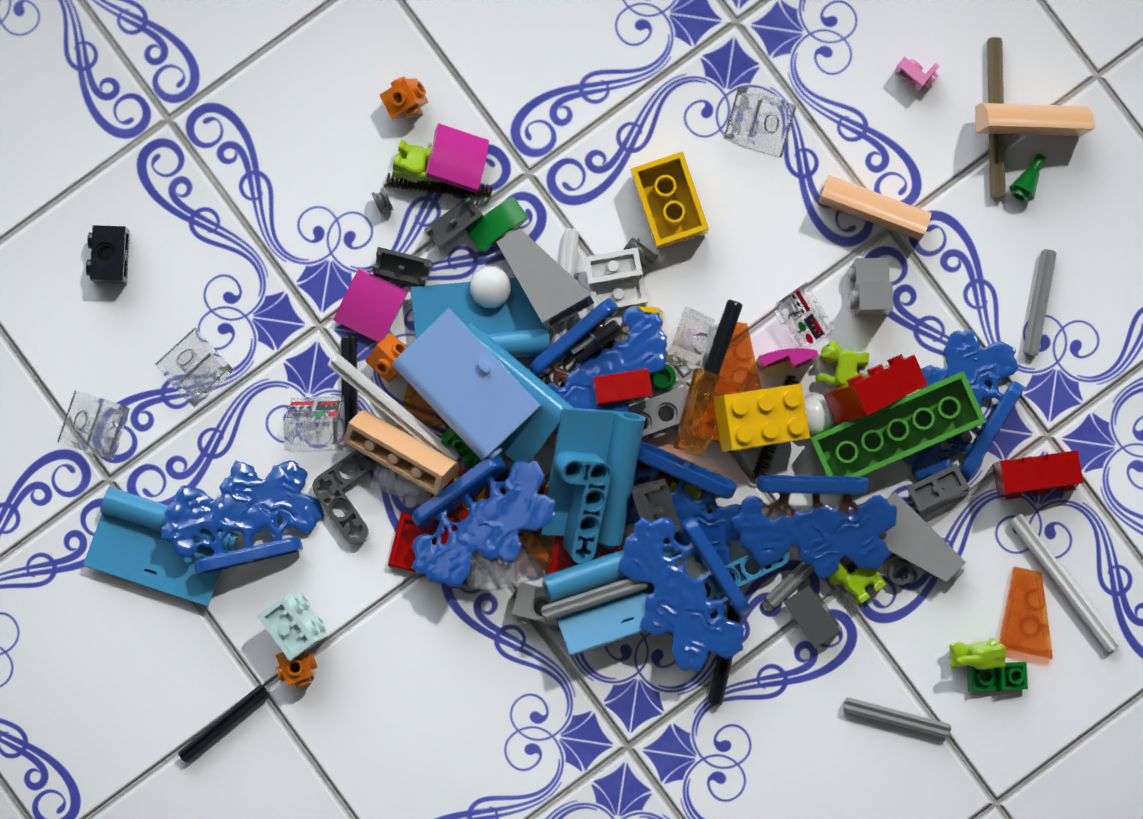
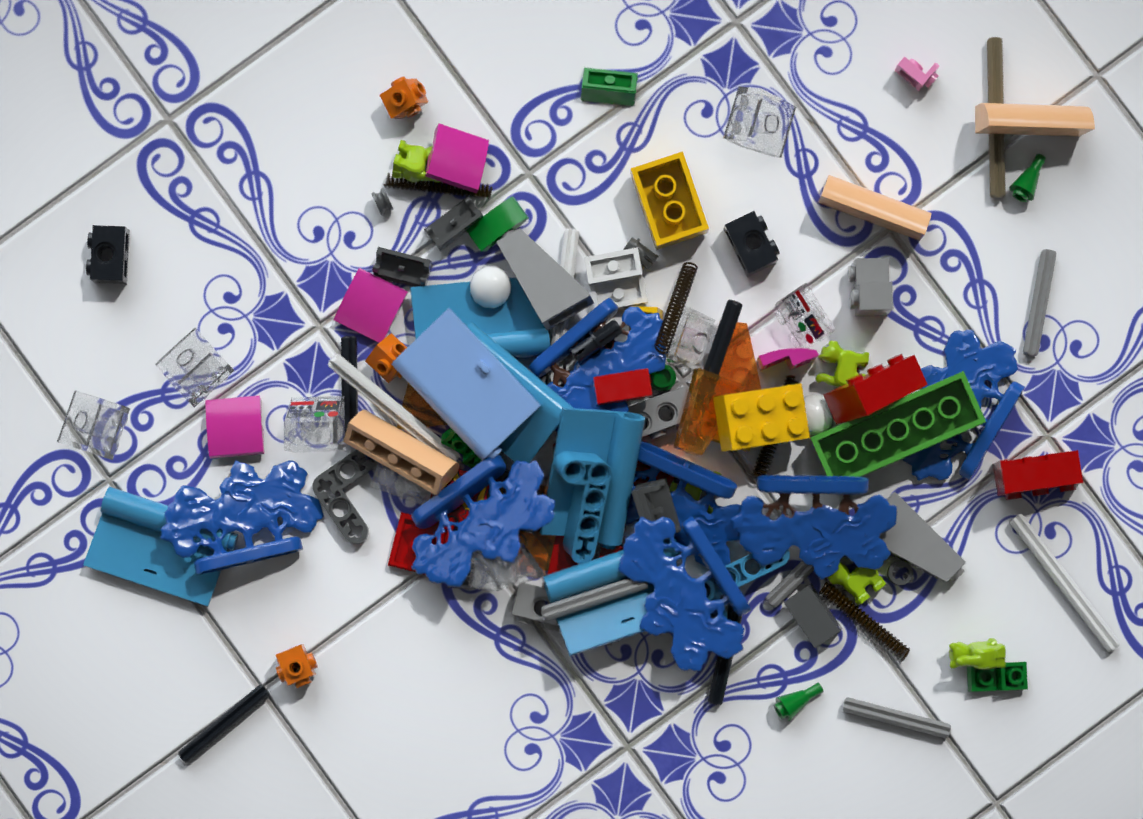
(234, 427): none -> dark pink slope
(293, 624): light aqua bracket -> none
(609, 86): none -> green slope
(685, 286): none -> dark brown piece
(751, 259): none -> black brick
(791, 704): none -> green cone
(871, 623): none -> dark brown piece
(938, 490): dark grey hinge -> none
(1025, 615): clear orange wing -> none

